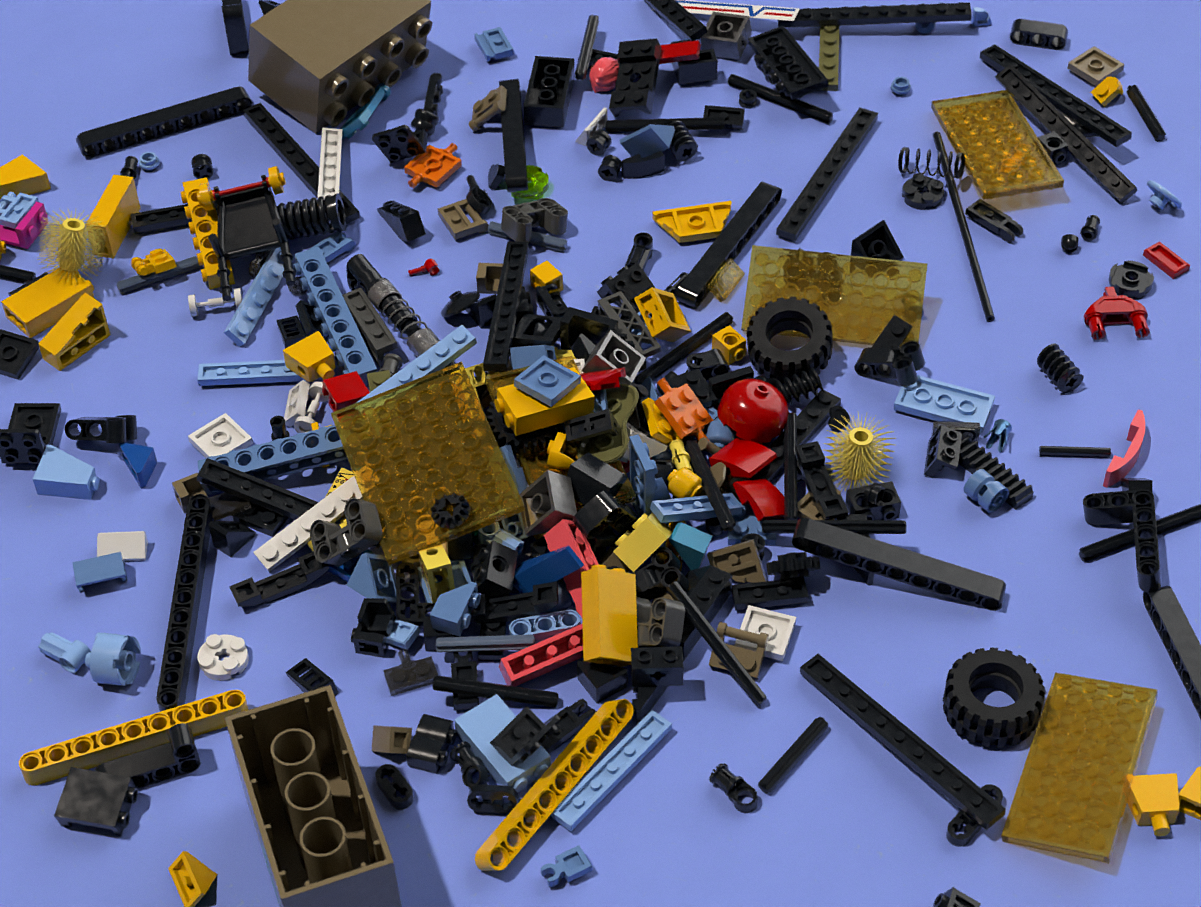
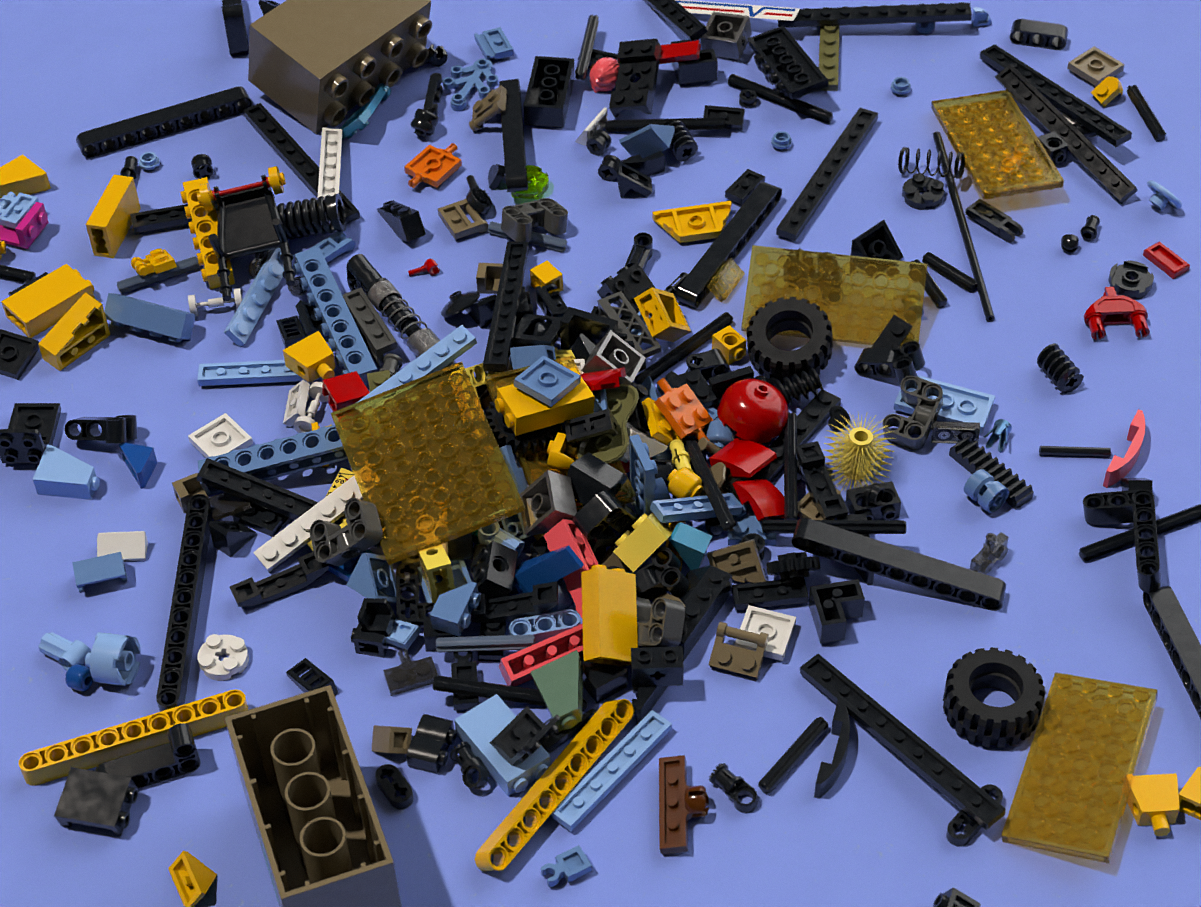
(72, 244): light yellow piece -> none
(79, 677): none -> blue piece
(149, 316): none -> medium blue brick
(278, 428): black pin -> none
(401, 142): black bracket -> none
(436, 57): none -> black piece
(460, 511): black gear -> none
(480, 68): none -> medium blue plant
(492, 798): black beam -> none
(562, 688): none -> sand green slope
(632, 179): none -> black slope
(677, 804): none -> reddish brown plate
(717, 644): black axle -> none
(744, 186): none -> black plate
(781, 140): none -> medium blue plate
(828, 772): none -> black slope
(834, 604): none -> black brick
(922, 417): none -> dark grey beam
(933, 290): none -> black axle
(942, 450): black bracket -> none
(949, 271): none -> black axle
(993, 549): none -> clear smoke plate

